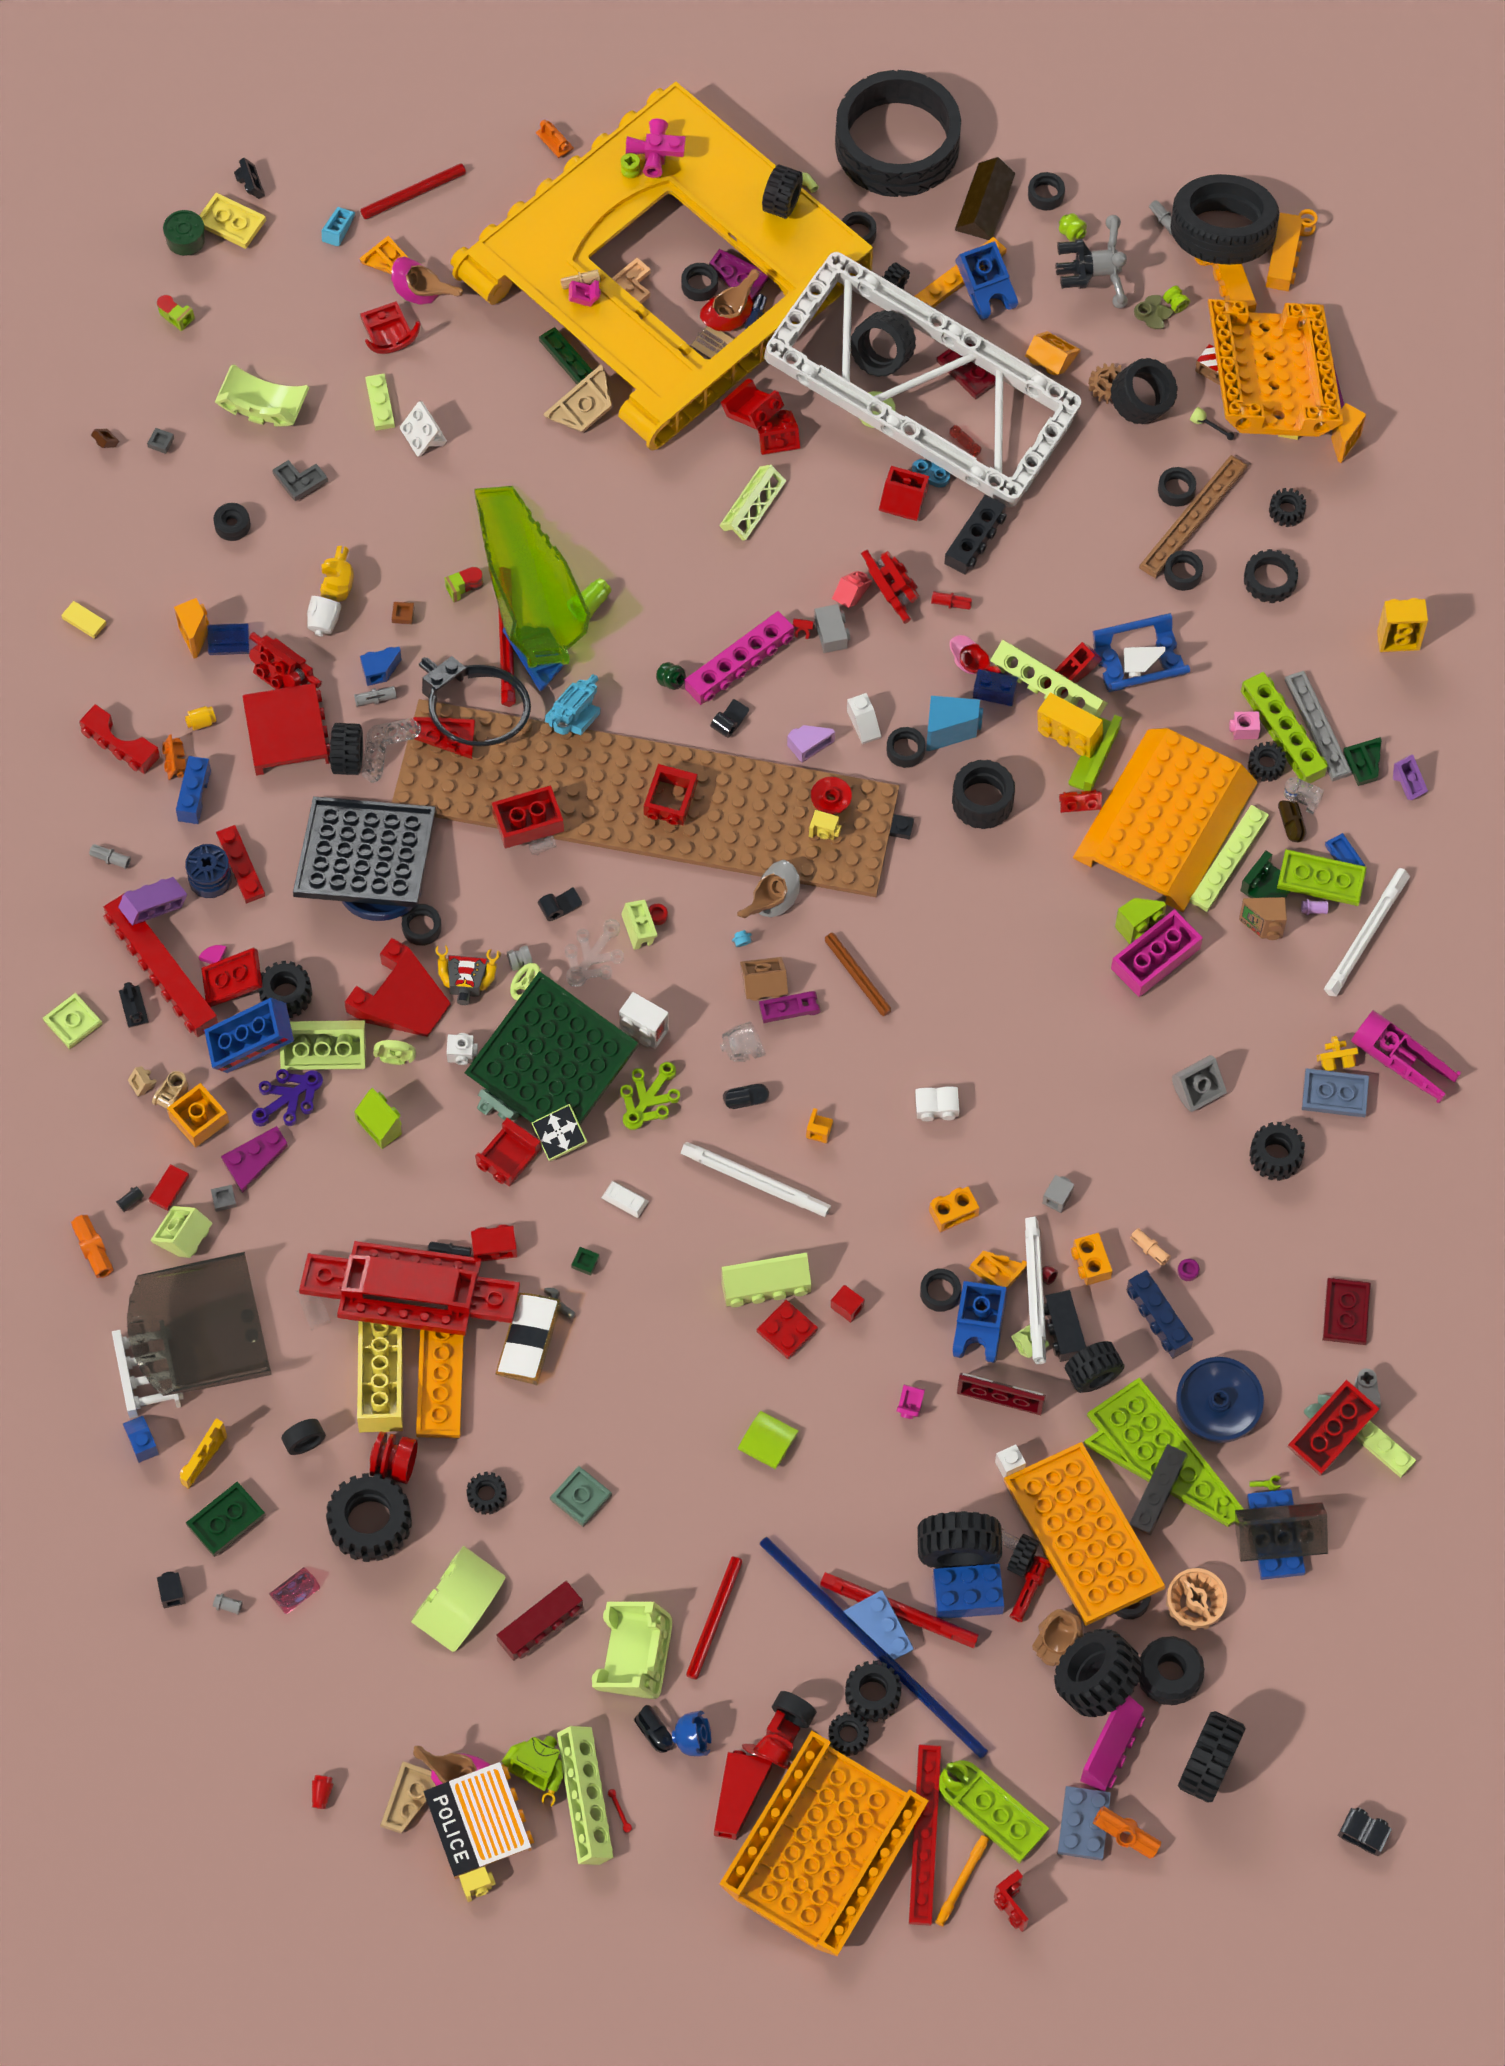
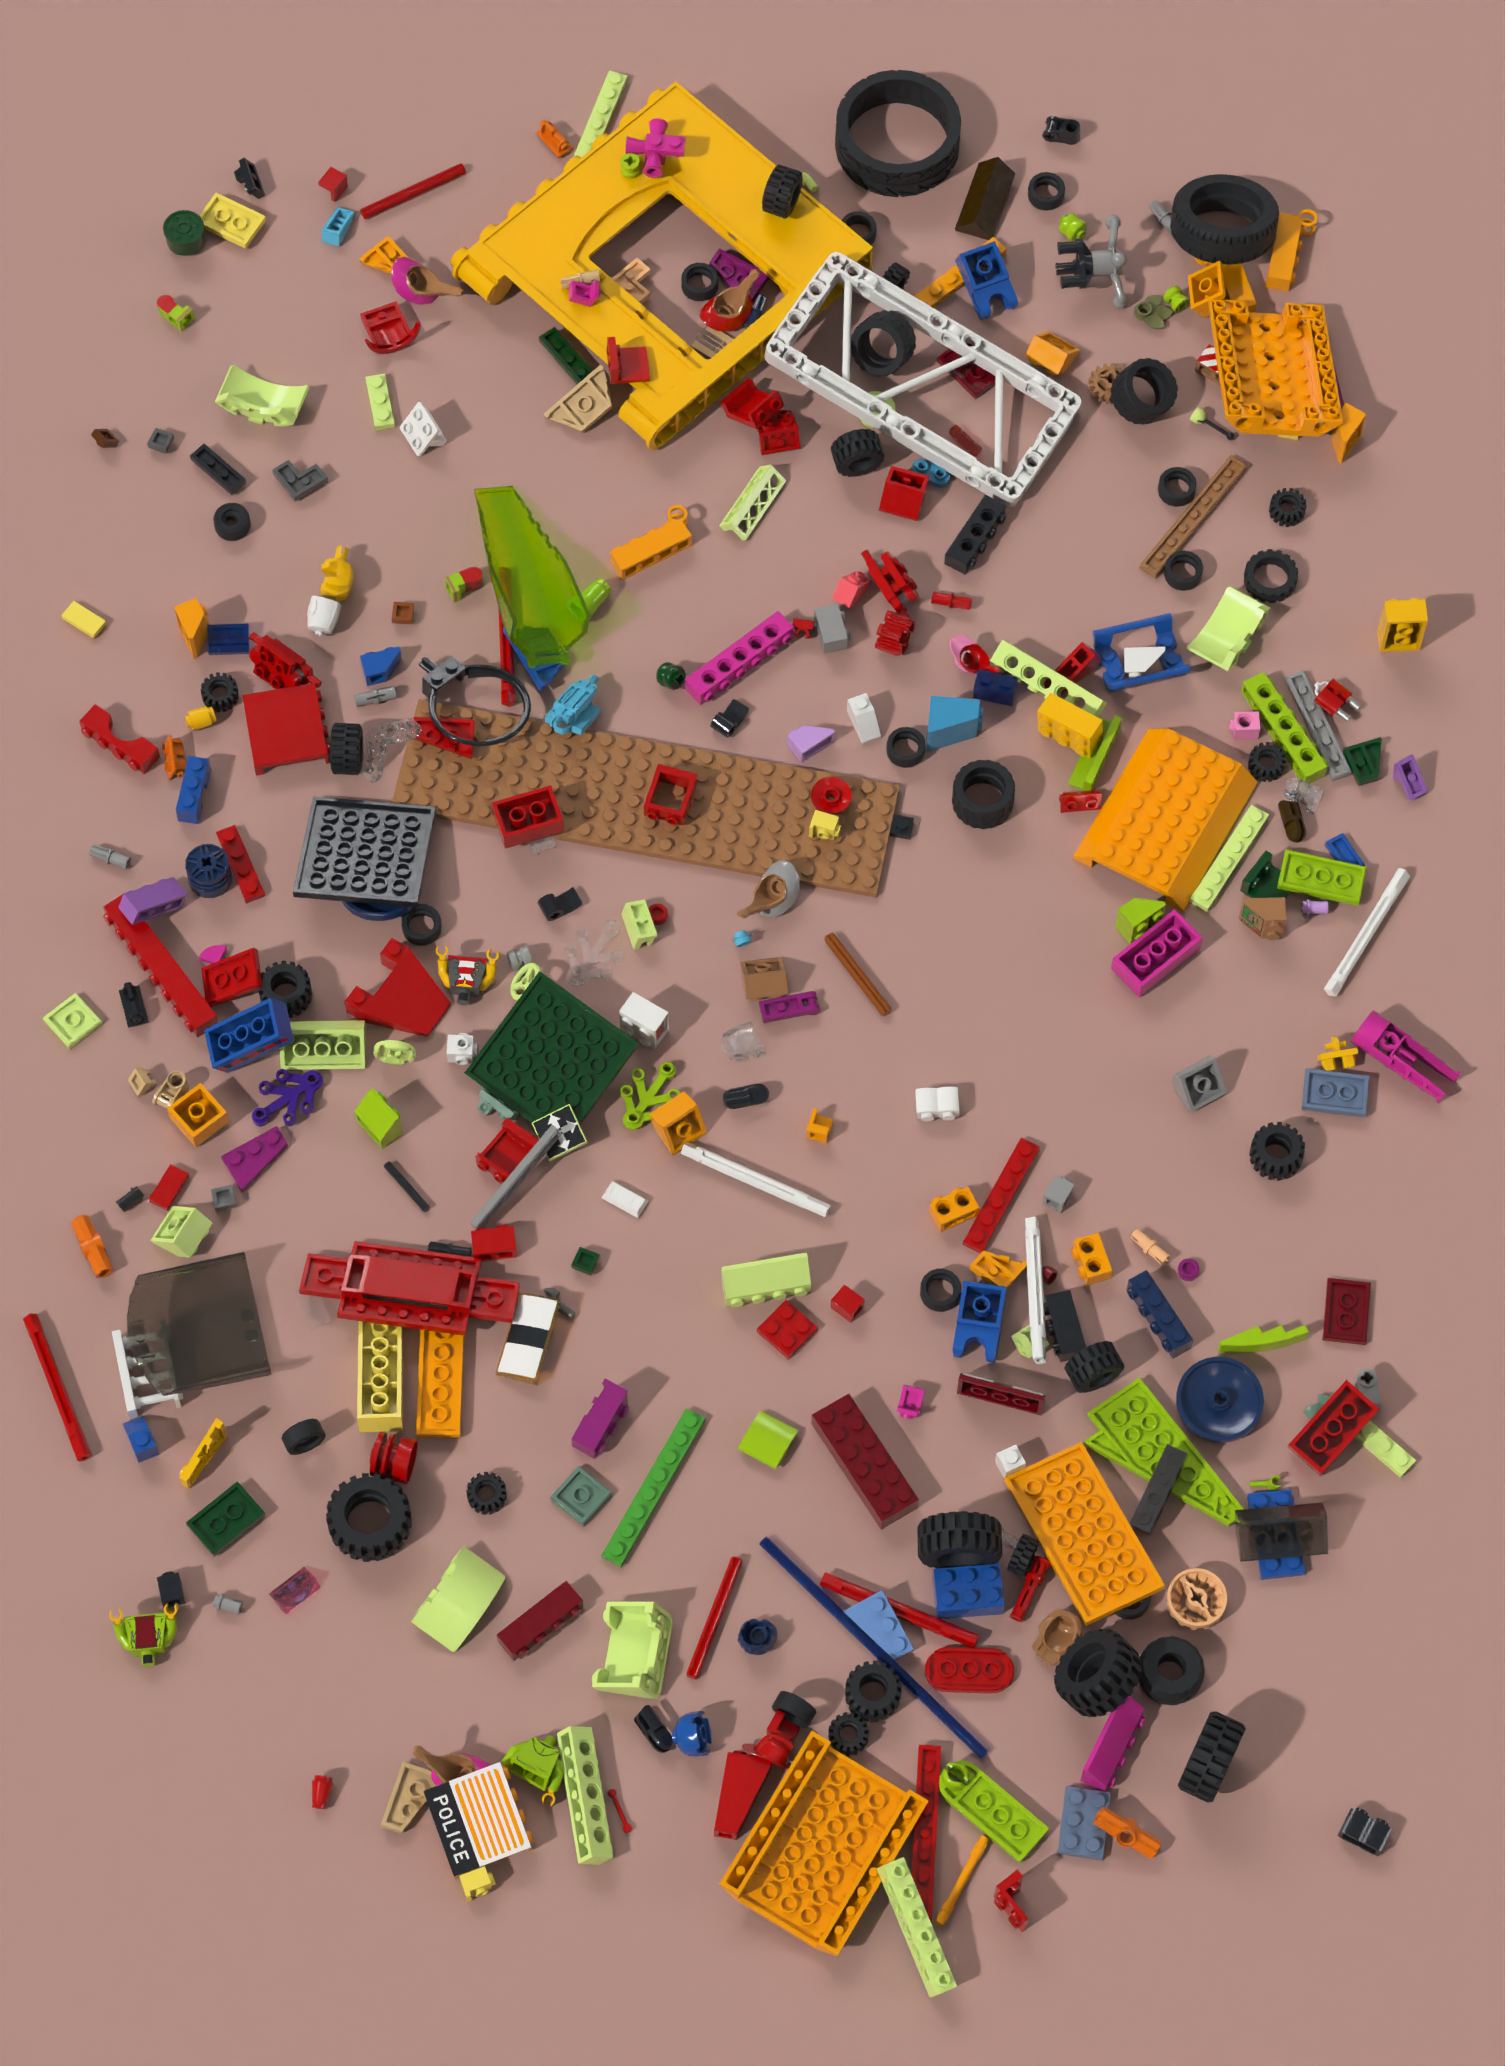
(57, 1387): none -> red piece
(146, 1634): none -> torso
(215, 682): none -> black tyre
(218, 469): none -> black plate
(334, 182): none -> red panel
(407, 1186): none -> black bar
(516, 1178): none -> light grey tile
(601, 1419): none -> magenta wedge
(602, 111): none -> yellowish green plate
(627, 364): none -> red bracket
(653, 546): none -> light orange hinge
(653, 1487): none -> bright green plate
(678, 1122): none -> light orange slope
(757, 1636): none -> dark blue hair
(857, 452): none -> black tyre
(865, 1461): none -> dark red brick
(894, 633): none -> red brick
(916, 1927): none -> yellowish green brick
(969, 1670): none -> red tile
(1001, 1195): none -> red plate
(1063, 130): none -> black piece
(1206, 285): none -> light orange slope
(1229, 629): none -> yellowish green panel
(1255, 1341): none -> lime slope
(1334, 697): none -> red piece

